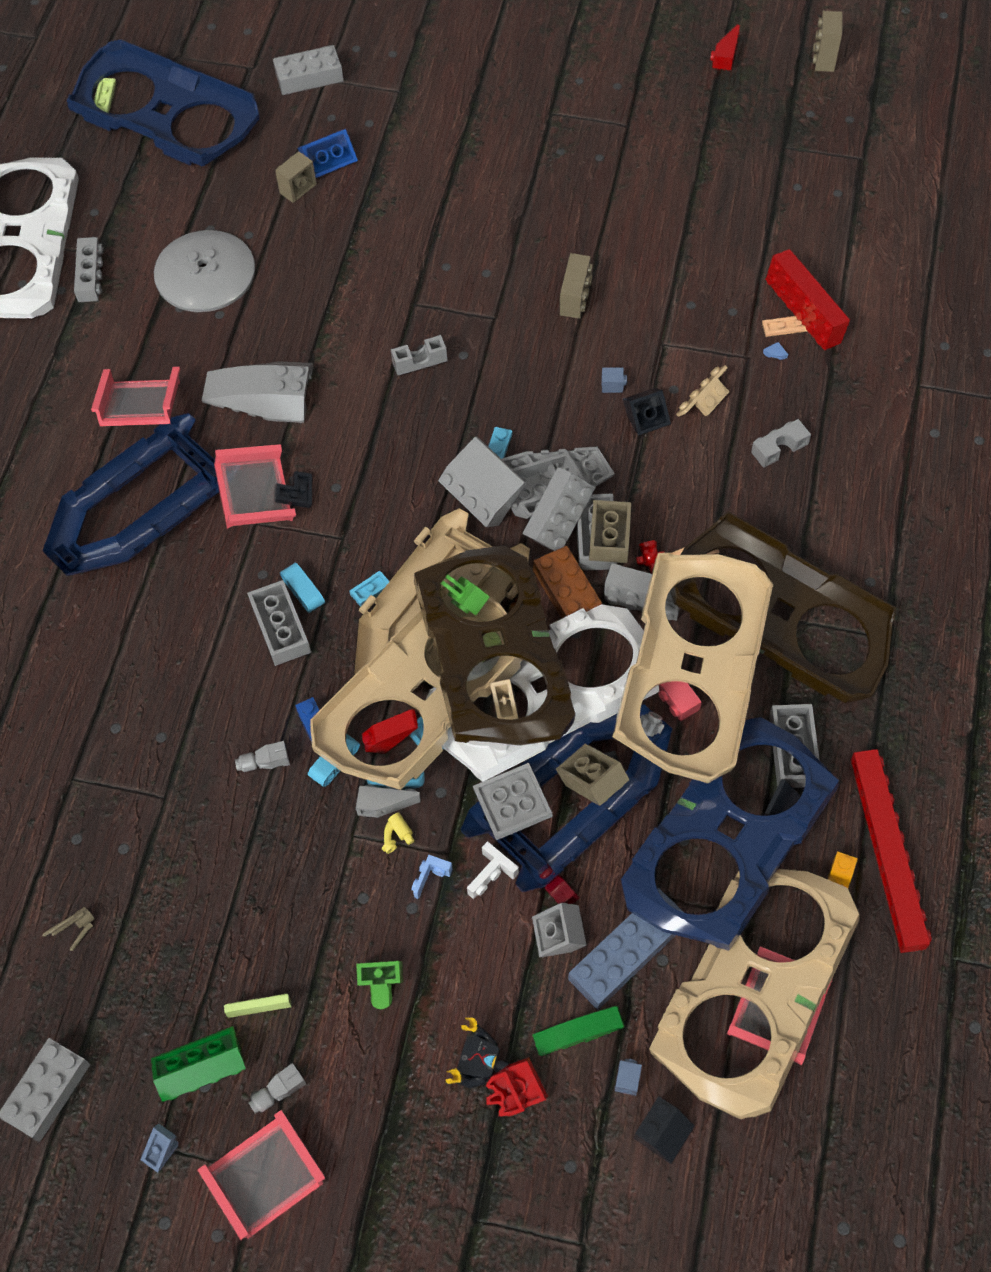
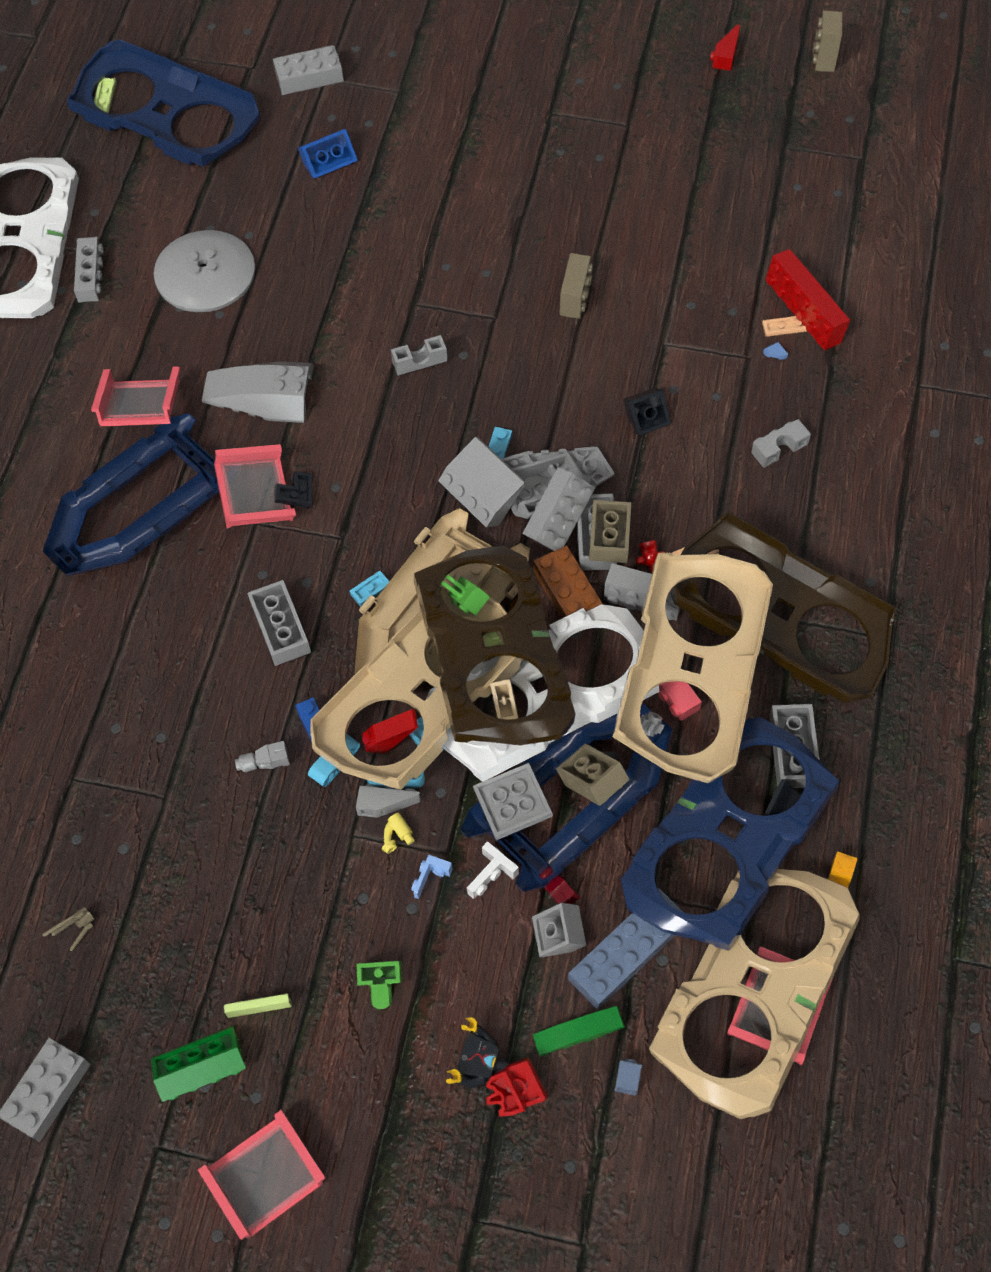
(159, 1147): sand blue slope -> none
(279, 1087): light grey piece -> none
(296, 177): dark tan brick -> none
(302, 587): medium azure beam -> none
(613, 380): sand blue brick -> none
(664, 1130): black slope -> none
(708, 395): tan bracket -> none
(890, 851): red brick -> none

